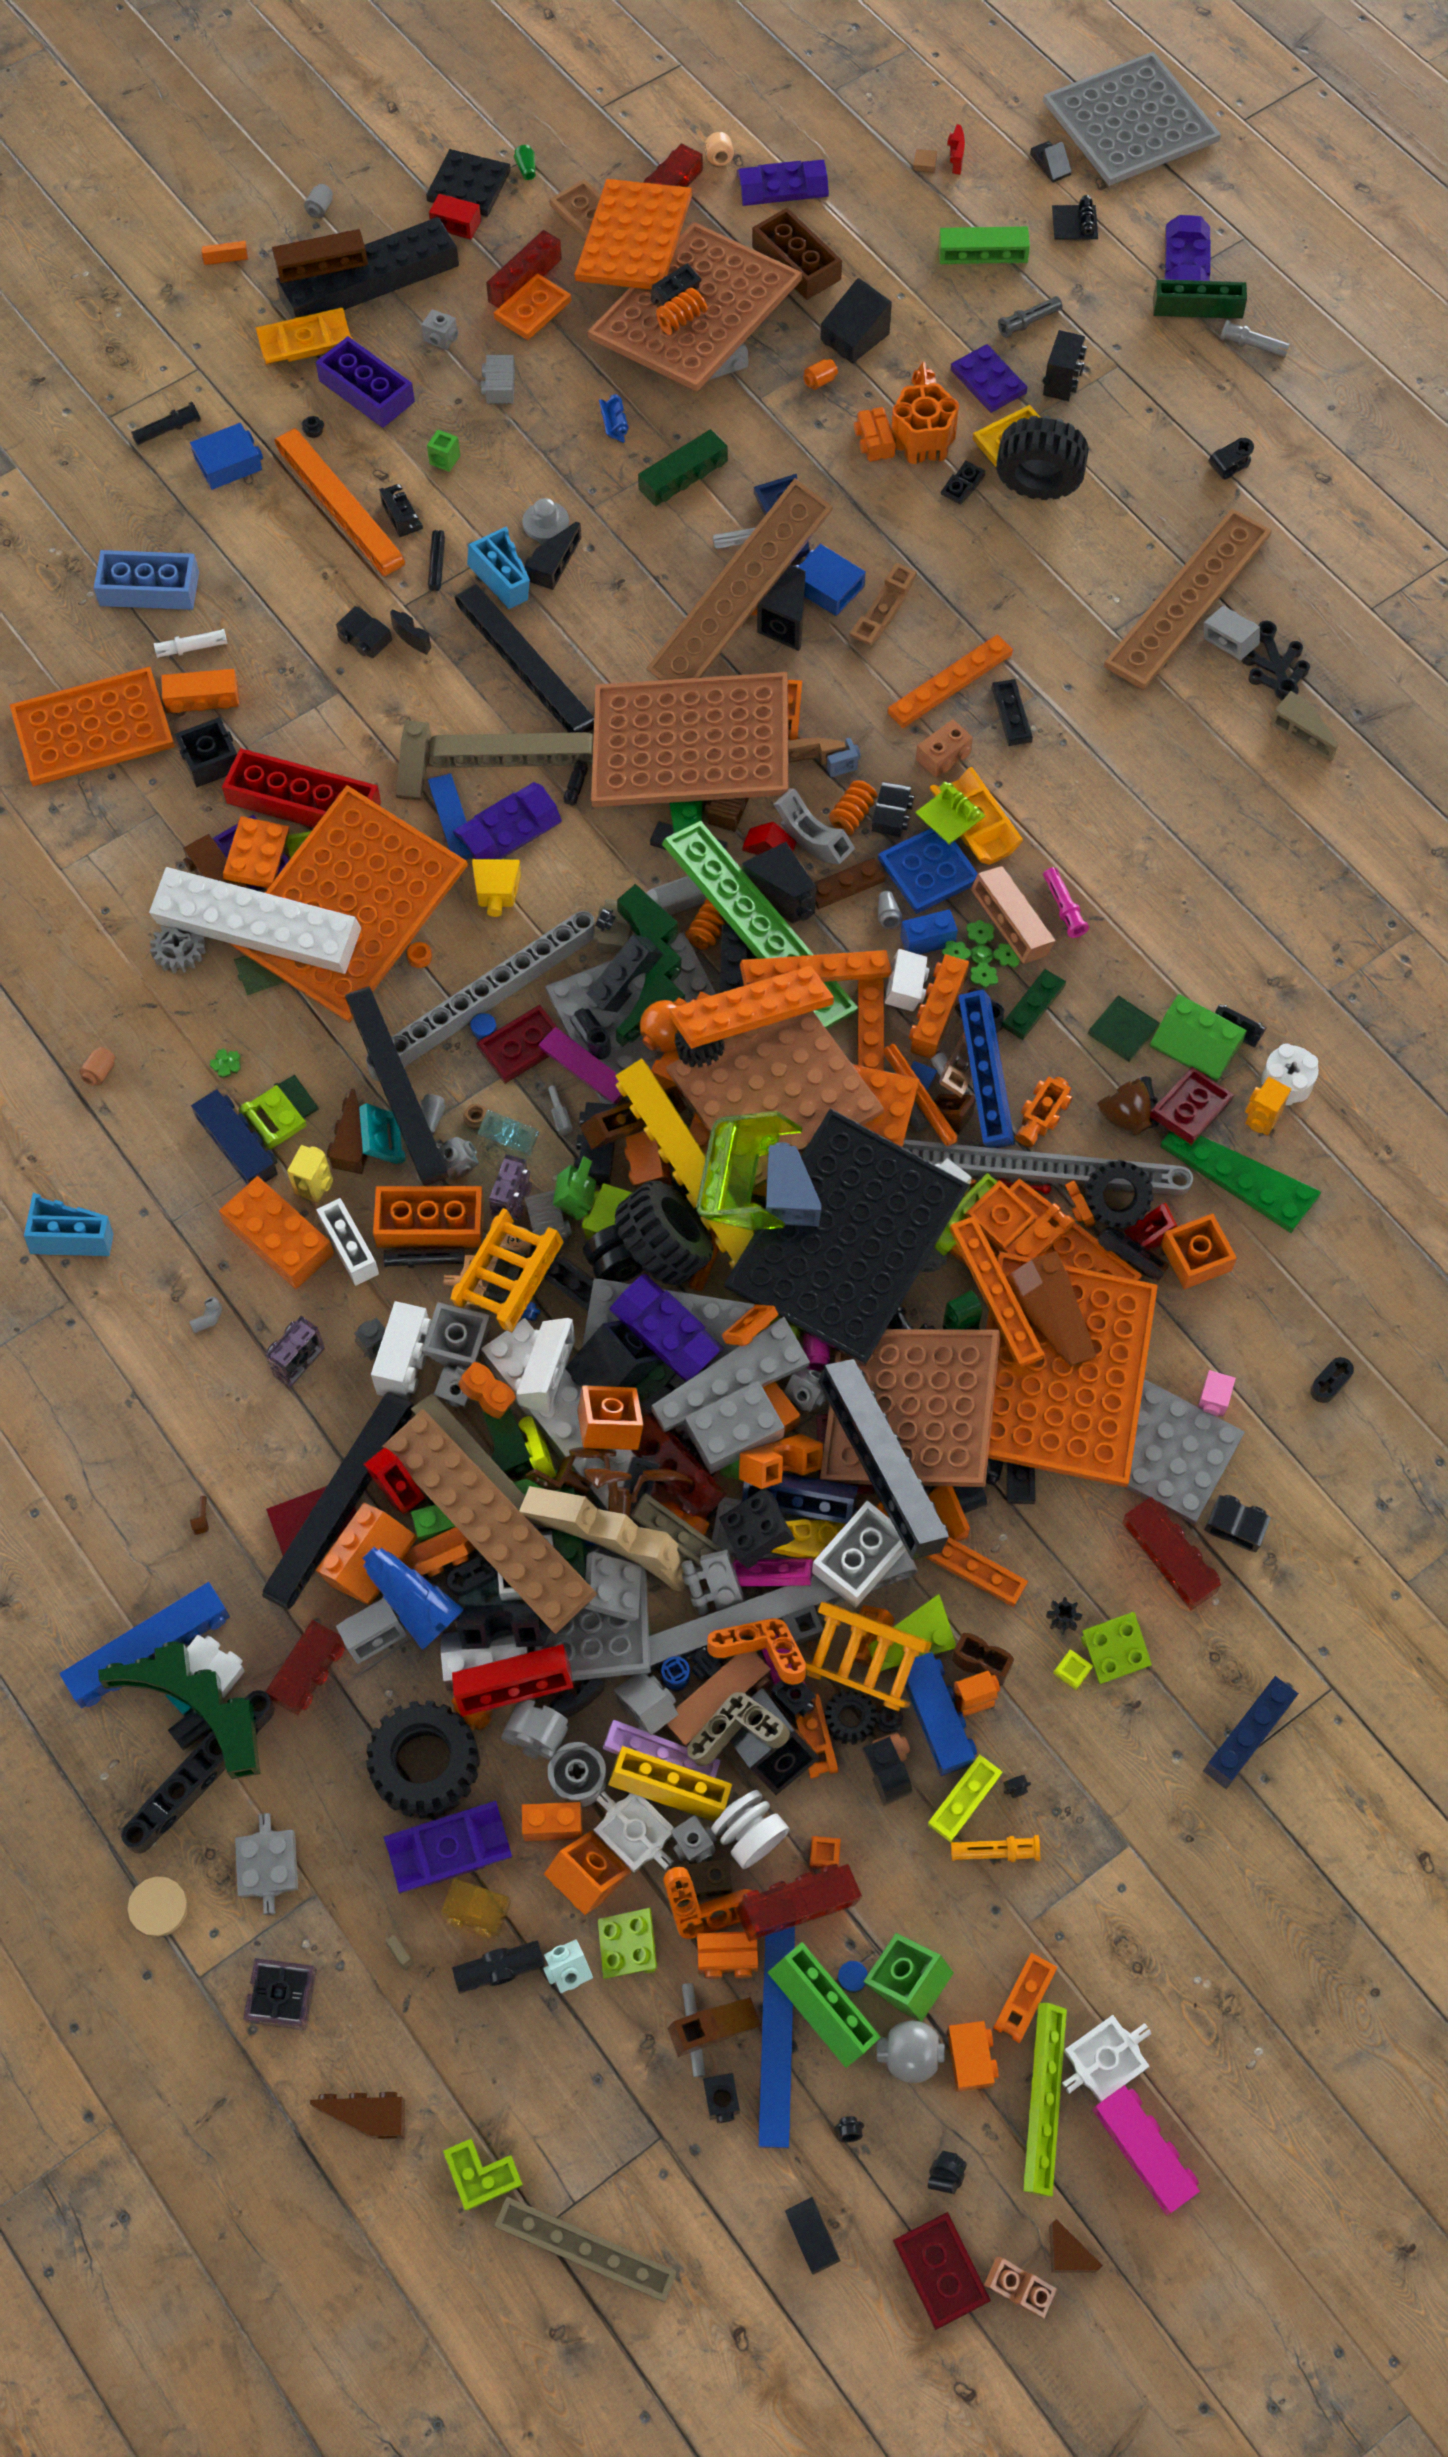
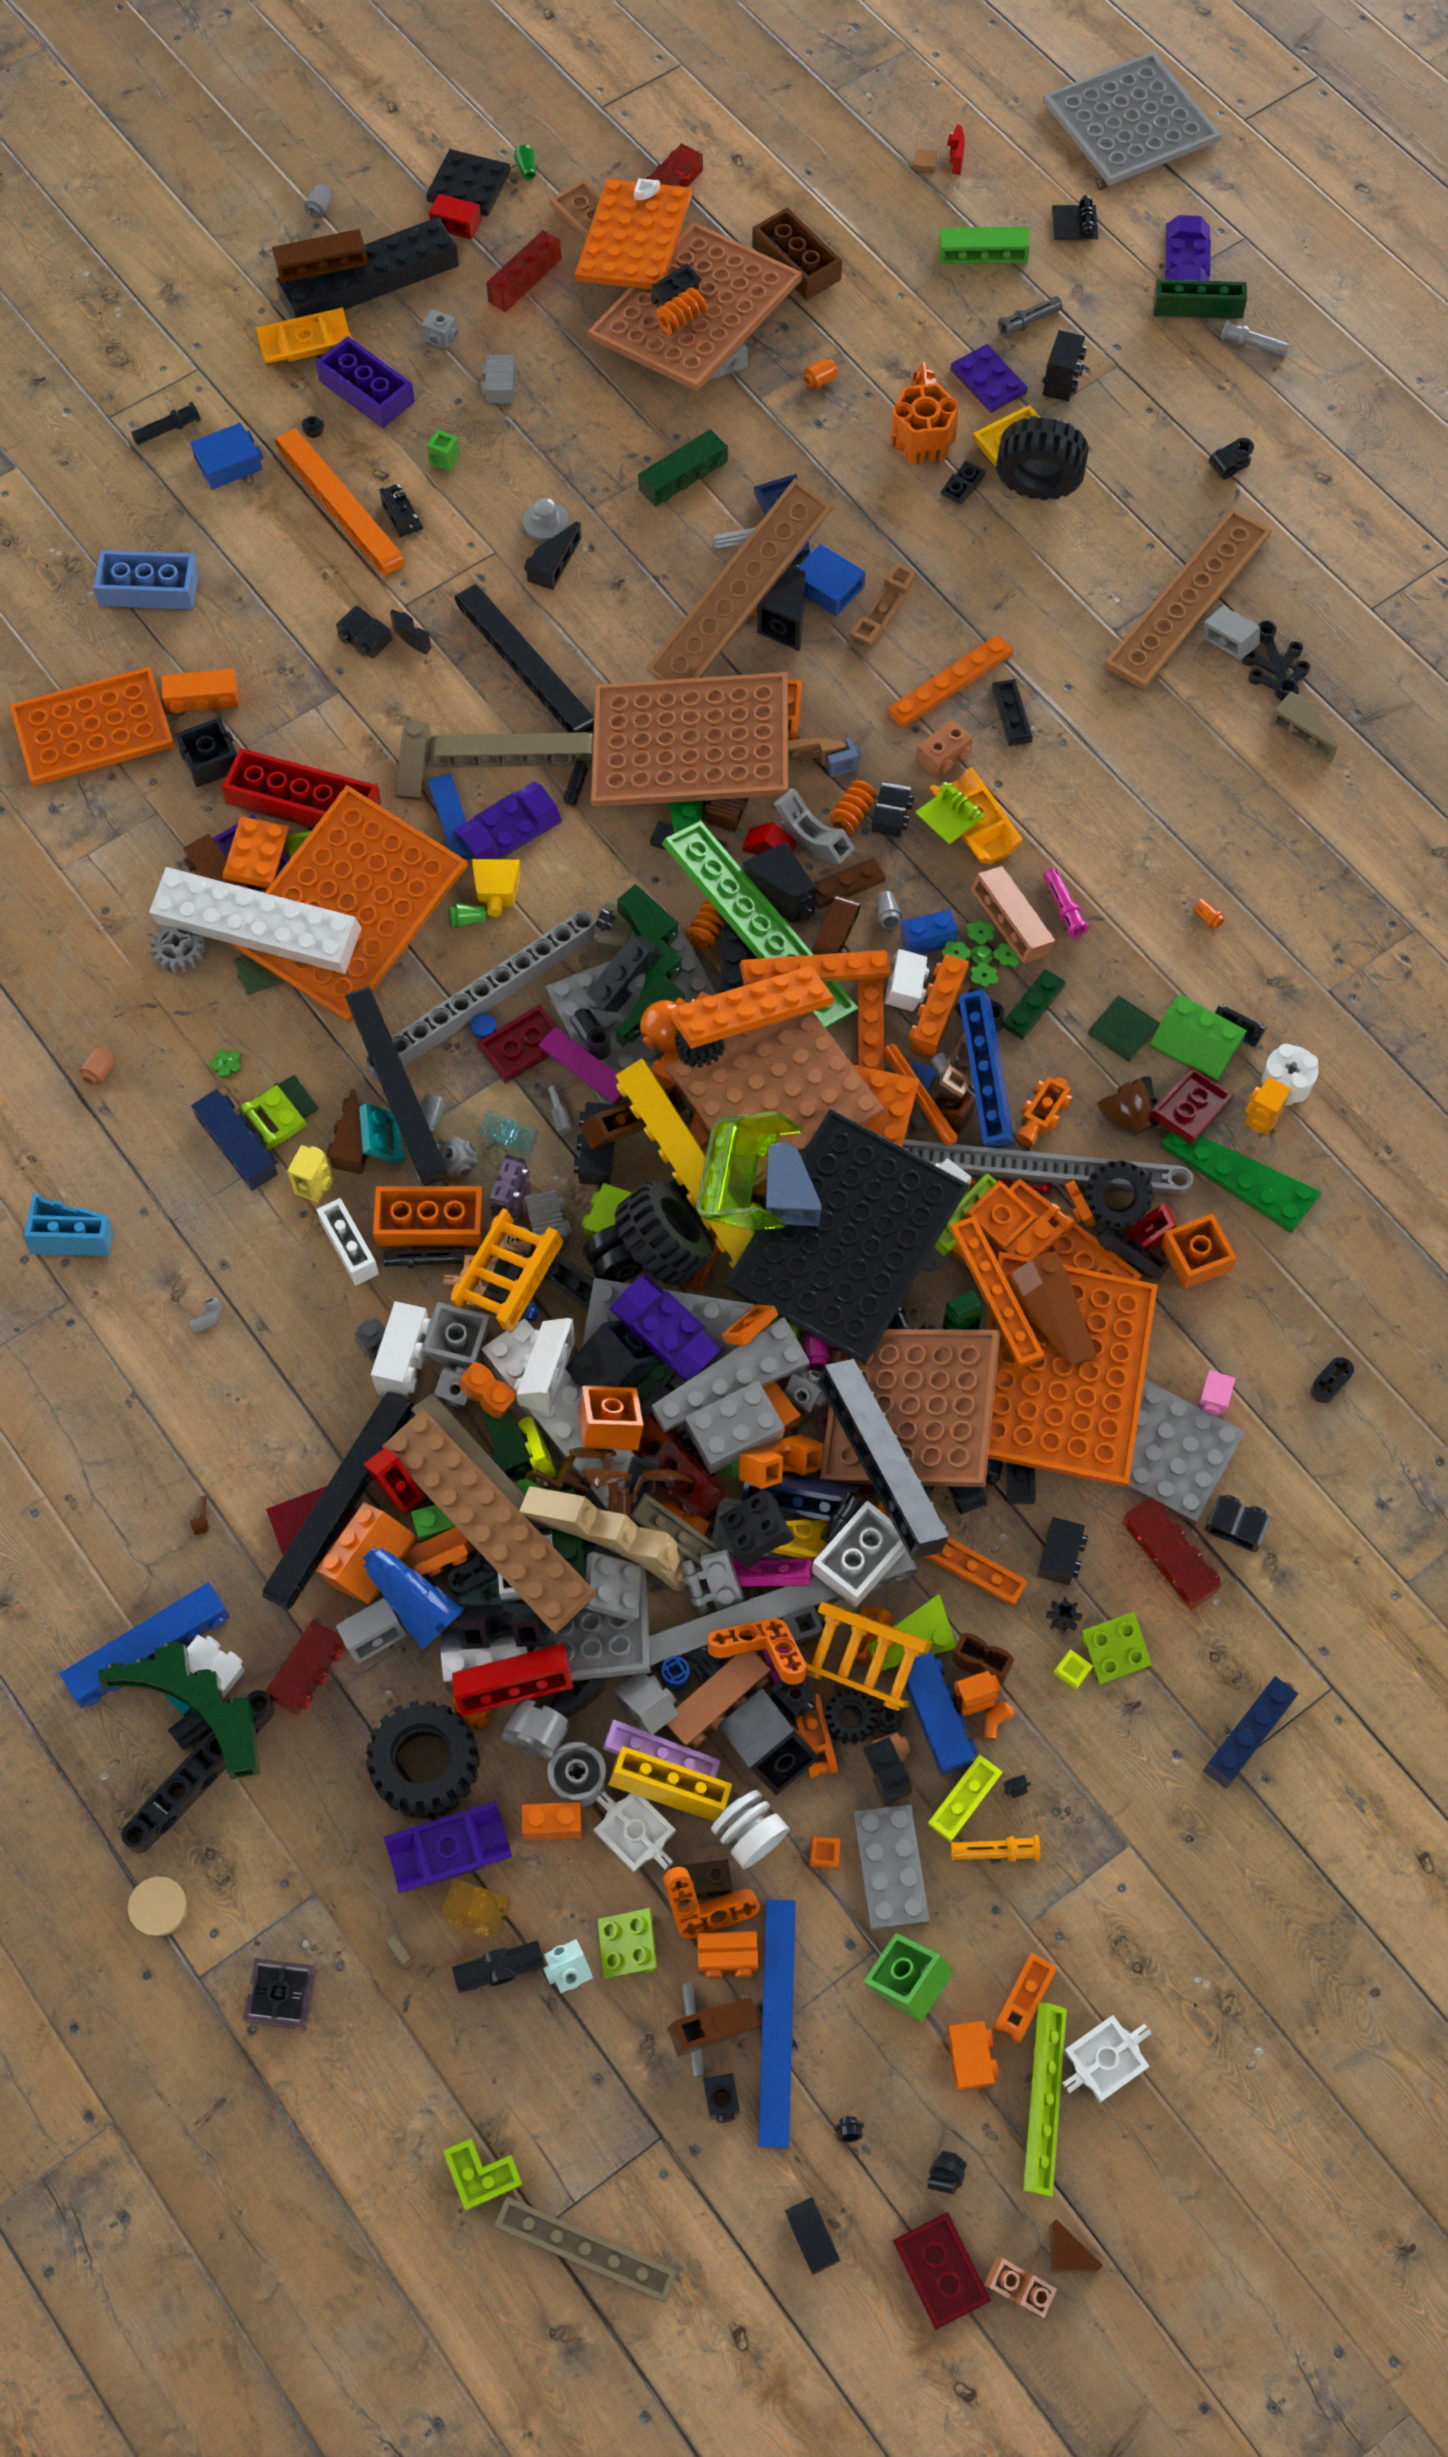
(190, 643): white pin -> none
(224, 252): orange slope -> none
(266, 1864): light grey plate -> none
(276, 1232): orange brick -> none
(294, 1351): clear purple piece -> none
(374, 2117): reddish brown slope -> none
(419, 955): orange tile -> none
(436, 560): black axle -> none
(463, 914): none -> bright green cone
(470, 1112): medium nougat plate -> none
(499, 567): dark azure wedge -> none
(532, 306): orange plate -> none
(575, 1190): bright green piece -> none
(587, 1872): orange slope -> none
(614, 418): blue hinge -> none
(645, 189): none -> white tile
(645, 1160): orange brick -> none
(677, 895): light grey piece -> none
(693, 1841): light grey brick -> none
(719, 149): light nougat head -> none
(740, 1718): dark tan beam -> none
(783, 182): dark purple piece -> none
(798, 1901): clear red brick -> none
(824, 2005): bright green brick -> none
(836, 926): none -> reddish brown beam
(842, 1515): none -> black pin
(852, 1976): blue tile -> none
(857, 321): black slope -> none
(875, 434): orange brick -> none
(891, 1867): none -> light grey plate
(911, 2051): light grey brick -> none
(928, 869): blue plate -> none
(950, 1512): orange slope -> none
(994, 1716): none -> orange arm
(1052, 160): slope -> none
(1061, 1551): none -> black brick
(1146, 2150): dark pink brick -> none
(1209, 914): none -> orange pin

